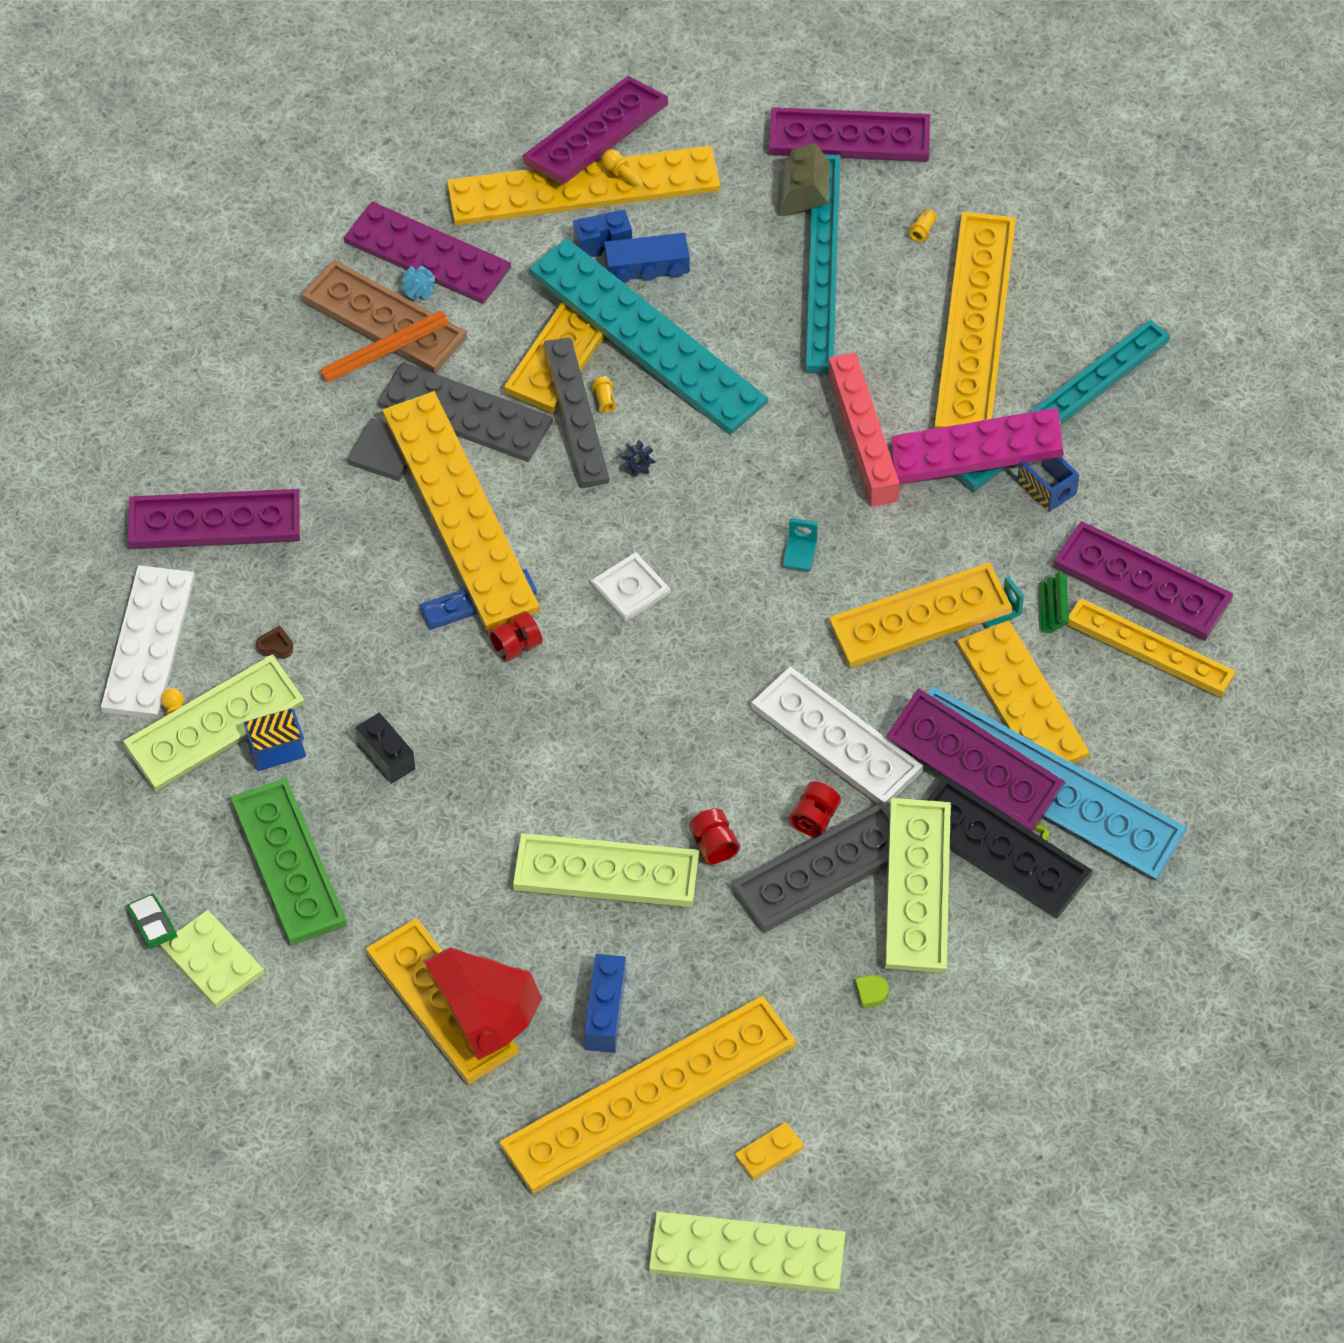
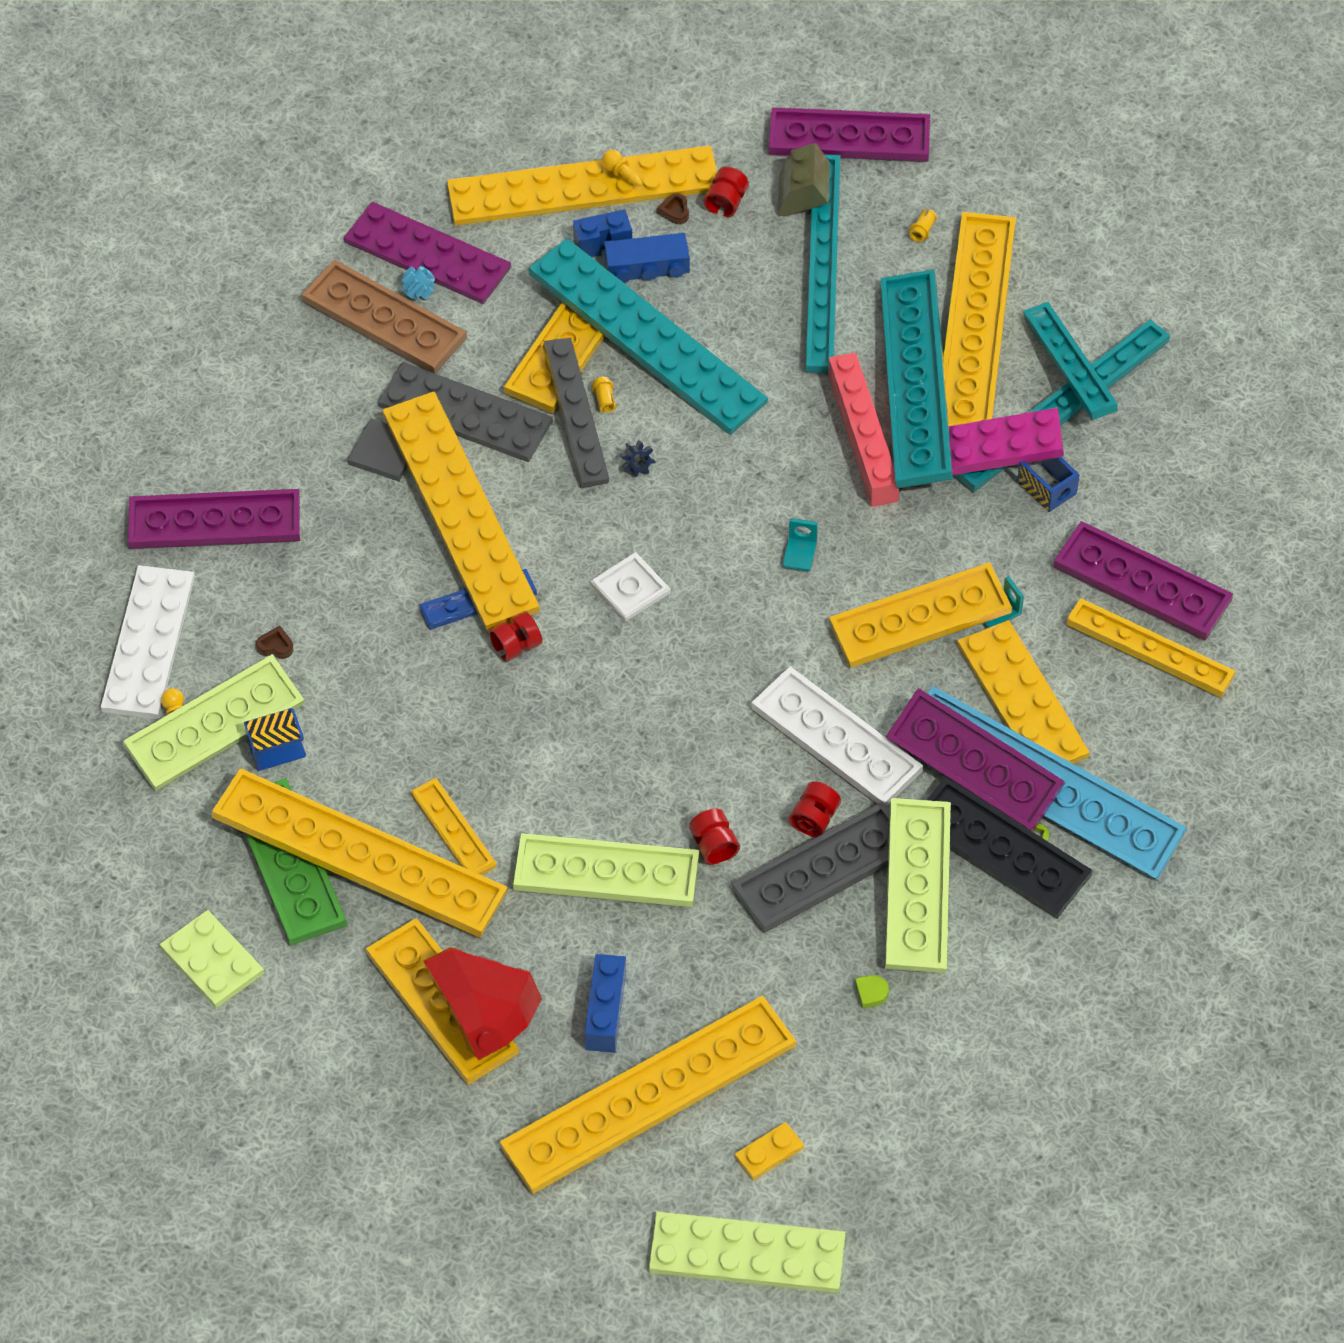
(151, 921): slope -> none
(360, 852): none -> yellow plate
(384, 346): orange axle -> none
(385, 748): black brick -> none
(453, 827): none -> yellow tile
(595, 130): magenta plate -> none
(674, 209): none -> reddish brown tile
(726, 191): none -> red wheel
(916, 379): none -> teal plate
(1051, 606): green tile -> none
(1070, 361): none -> teal plate

